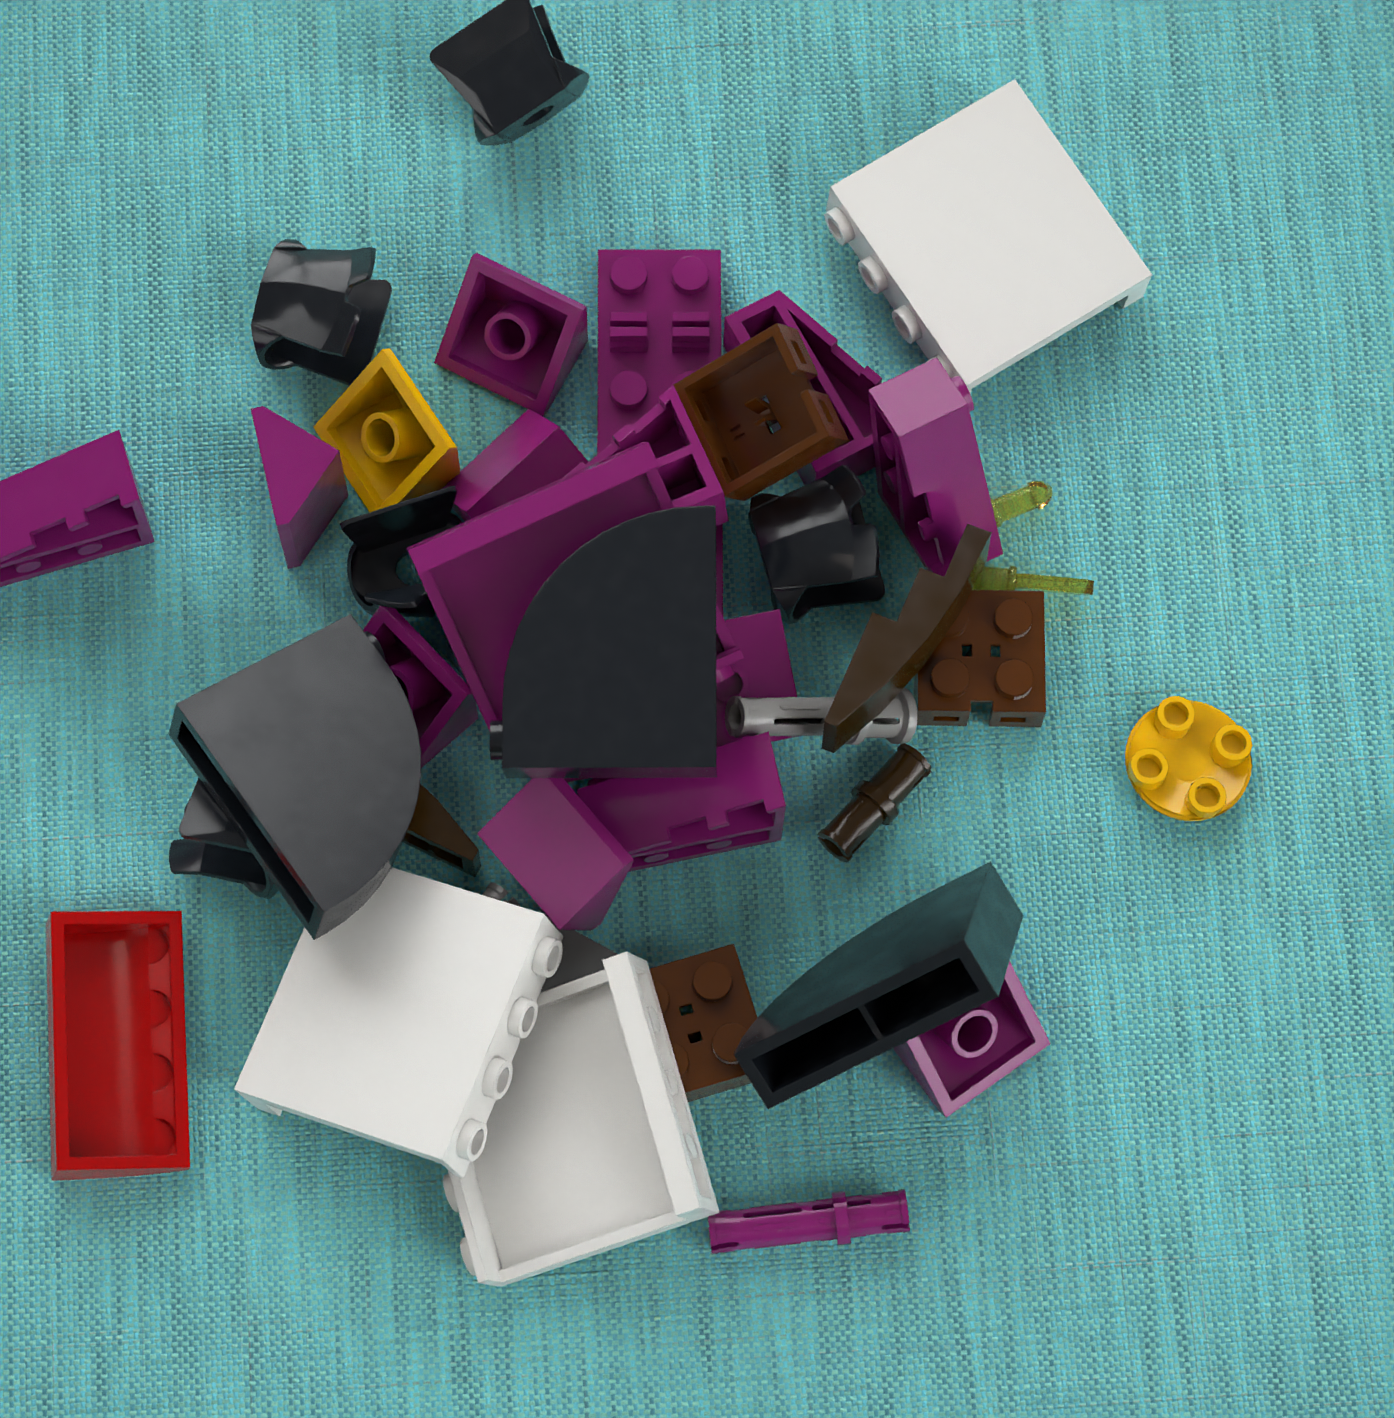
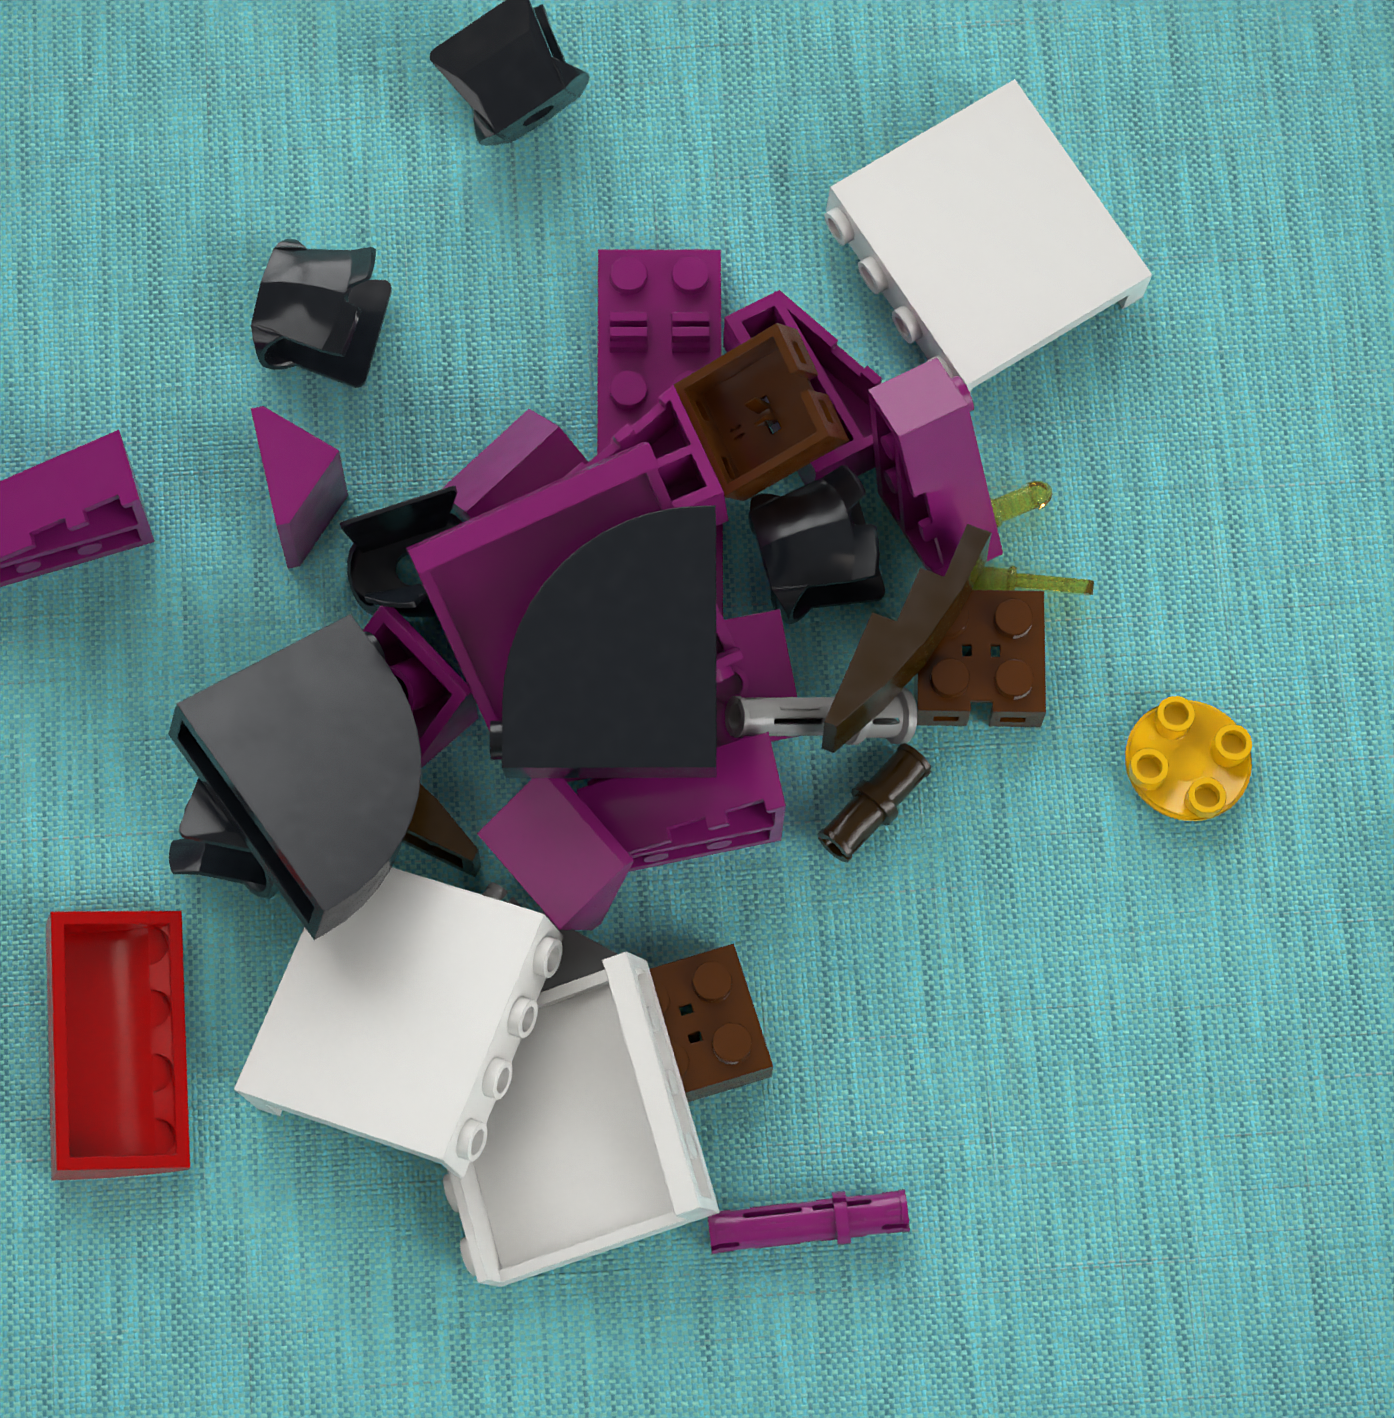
(388, 436): yellow slope -> none
(513, 335): magenta slope -> none
(885, 986): black brick -> none
(975, 1048): magenta slope -> none

